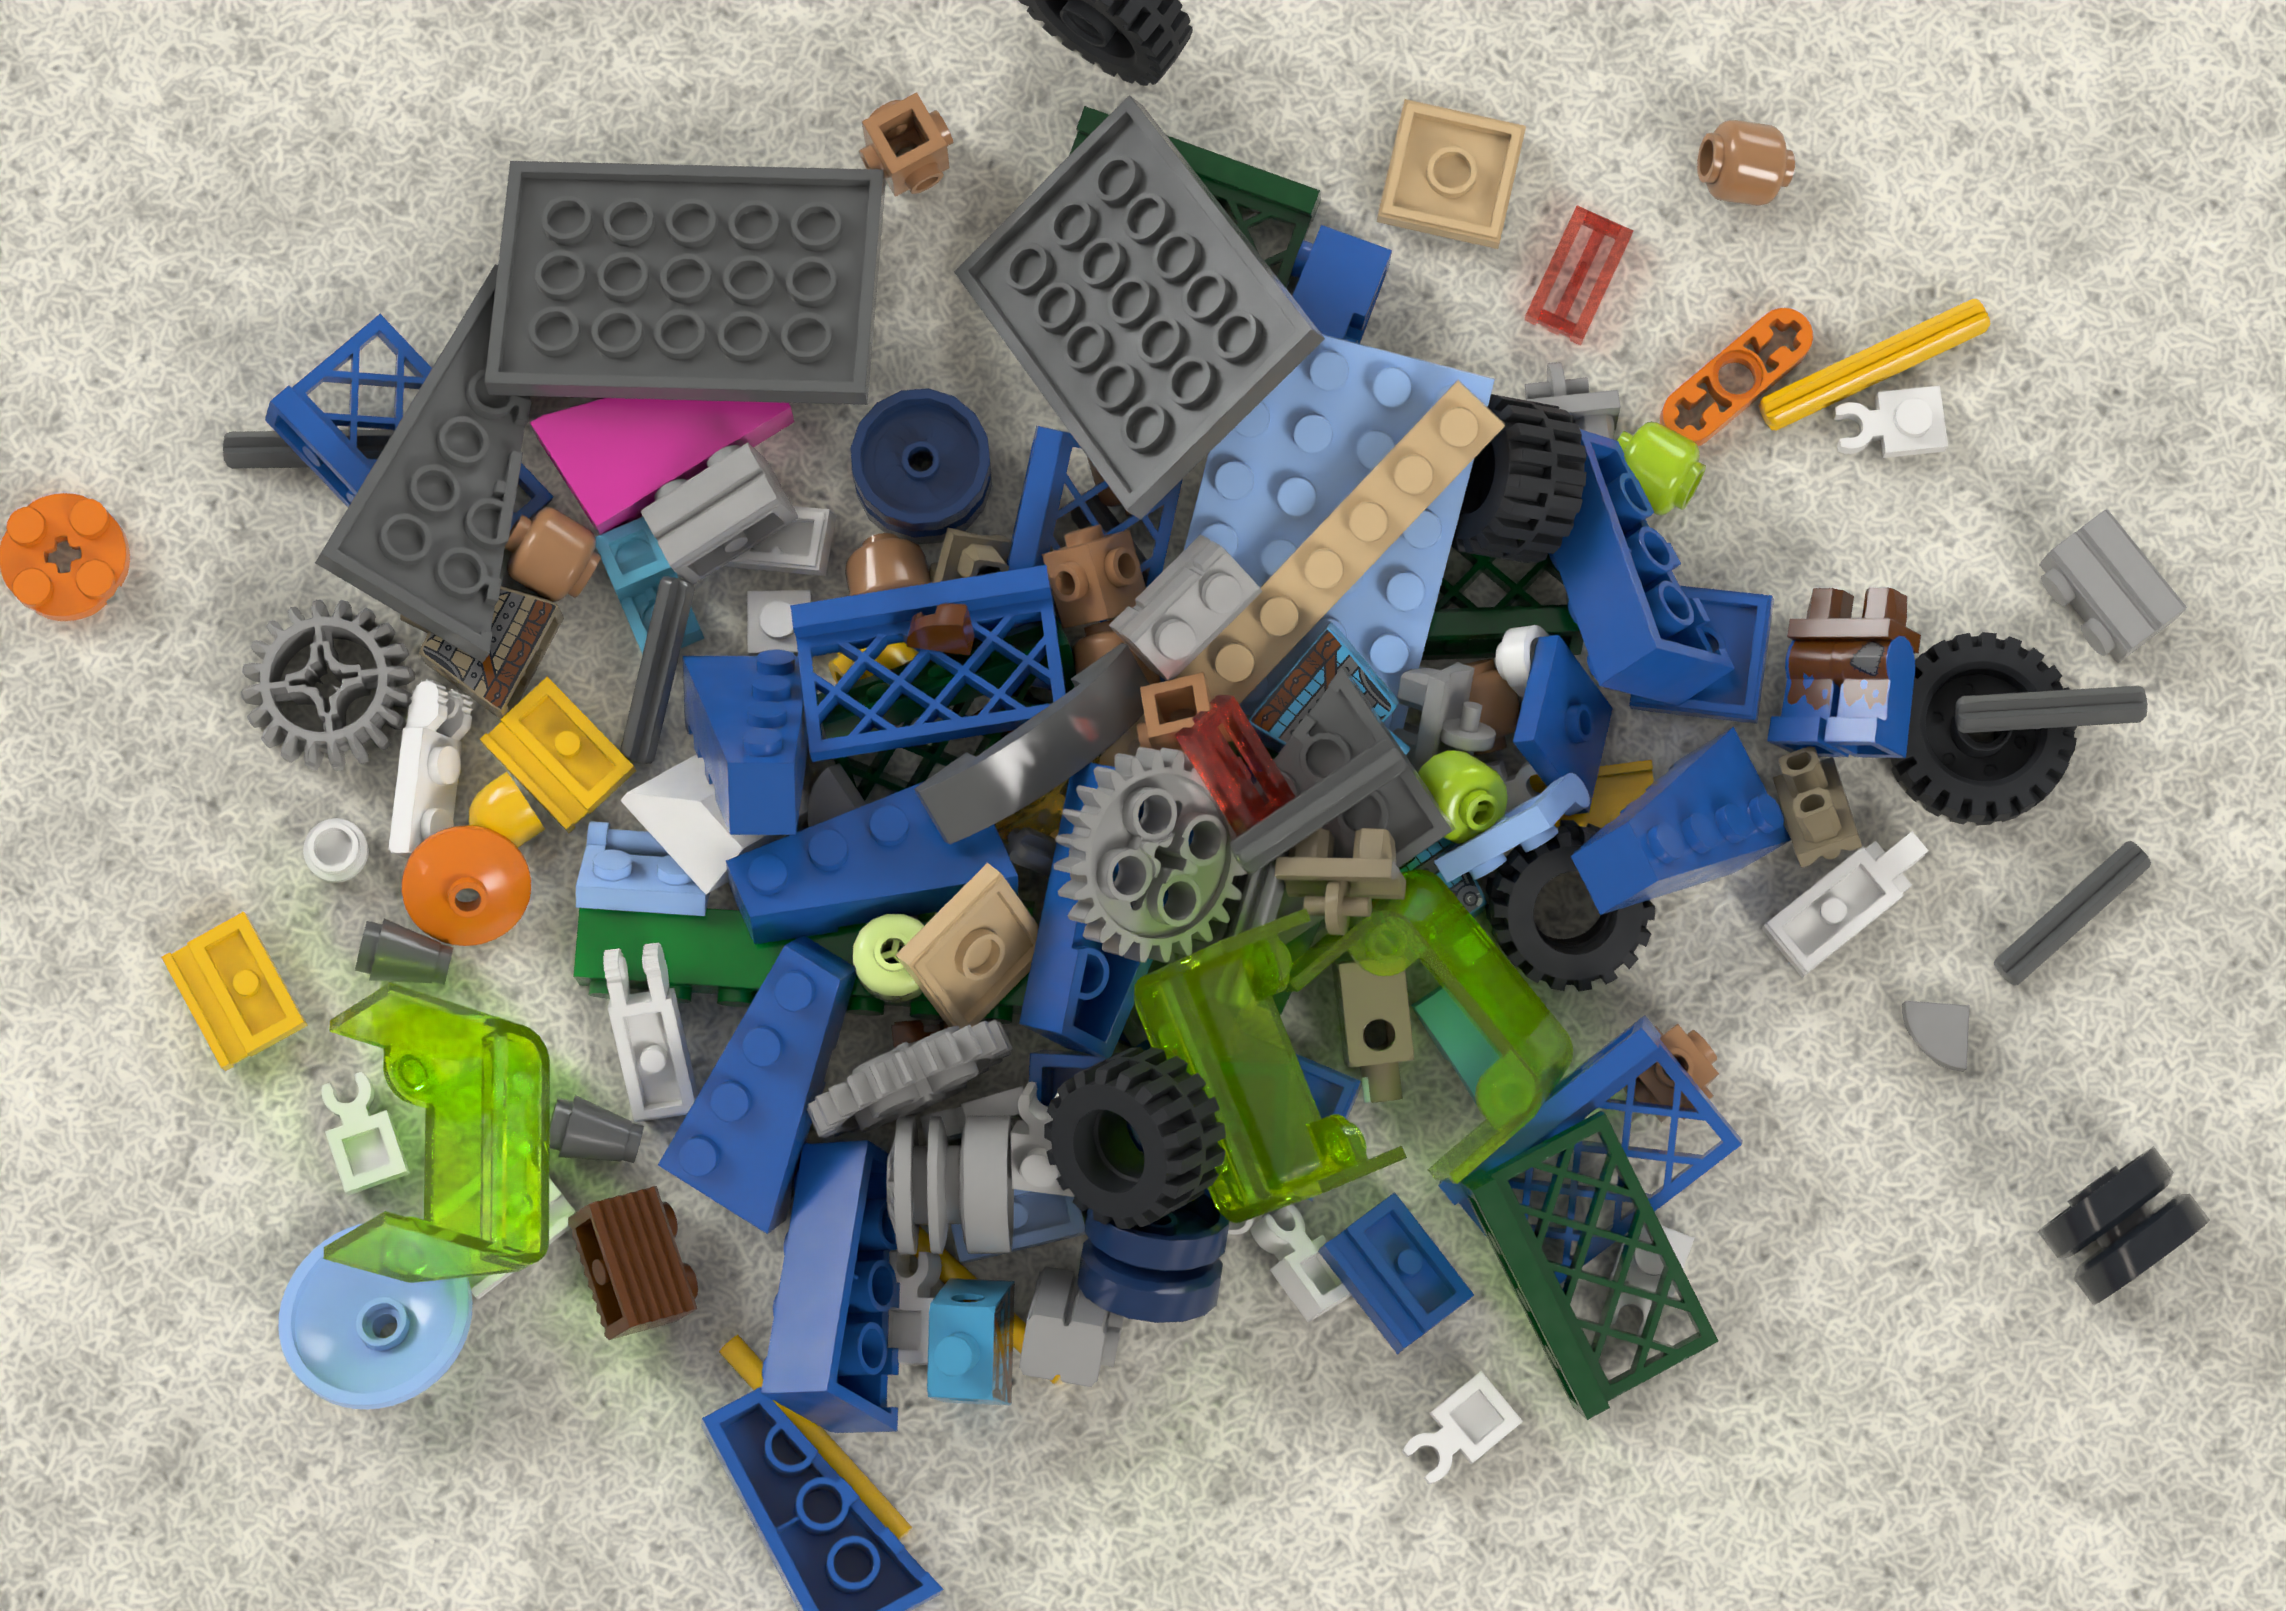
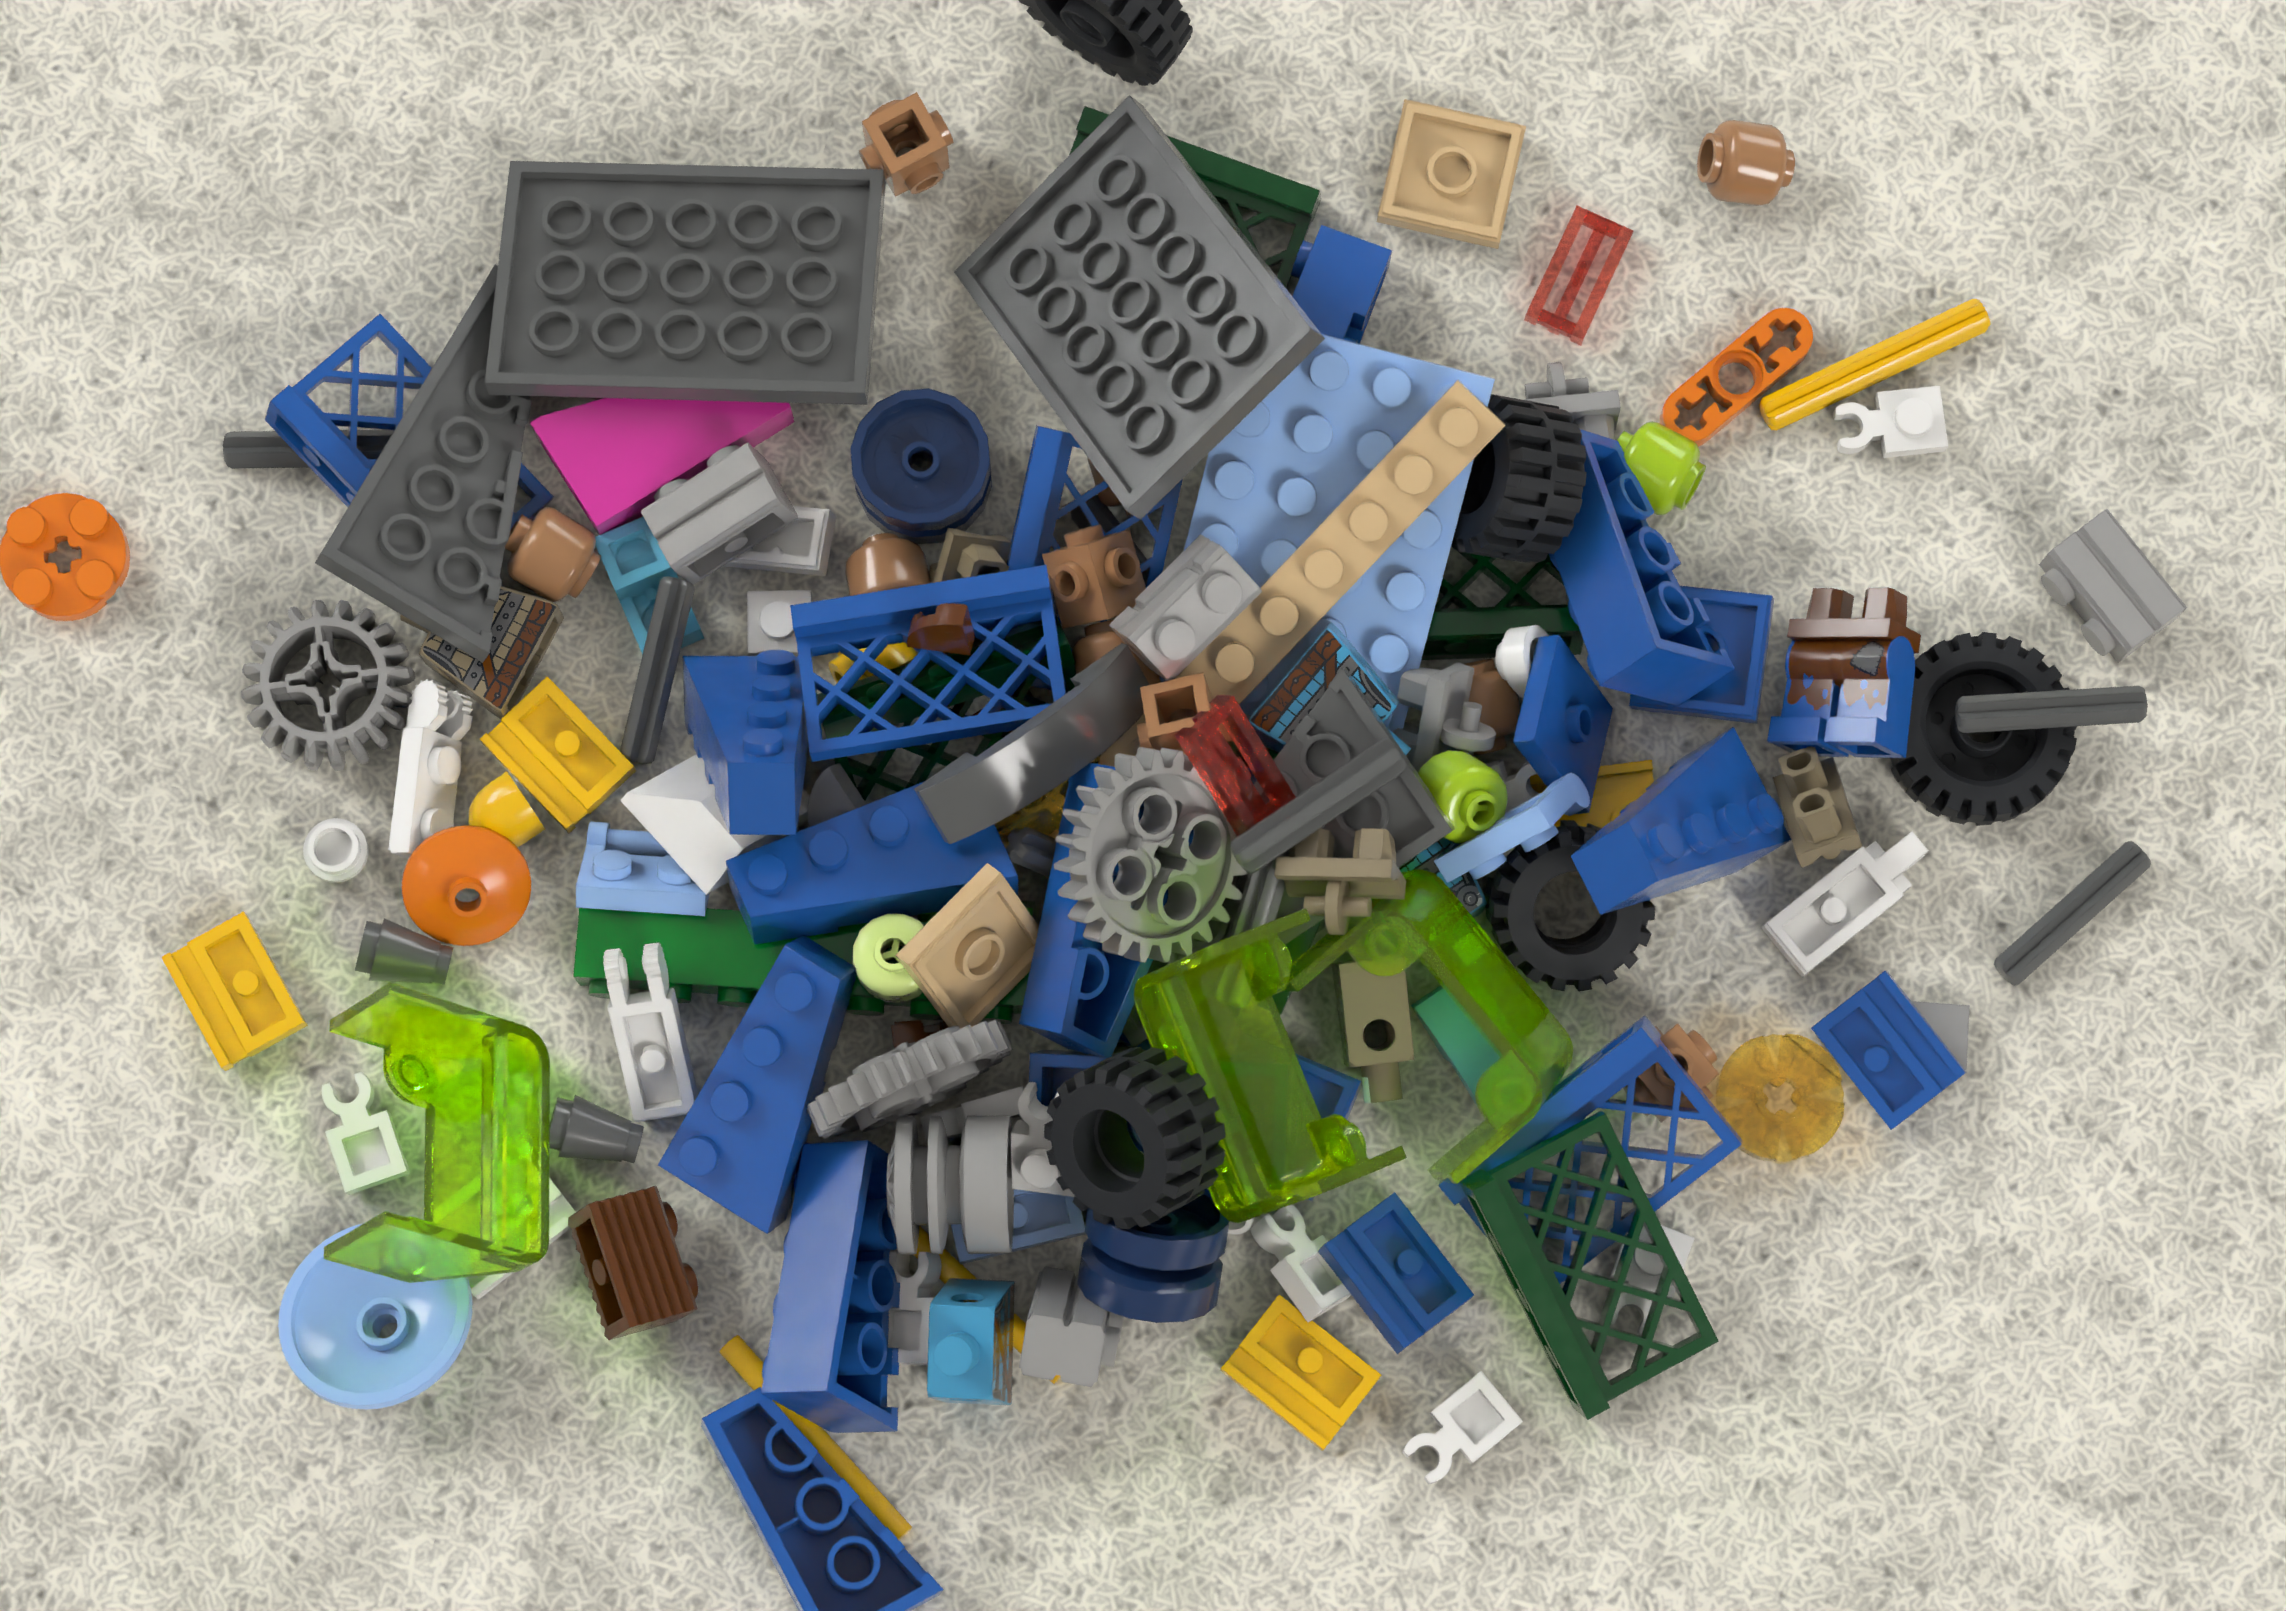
(1300, 1372): none -> yellow plate
(1816, 1096): none -> clear yellow plate
(1888, 1050): none -> blue plate
(2123, 1225): black wheel -> none

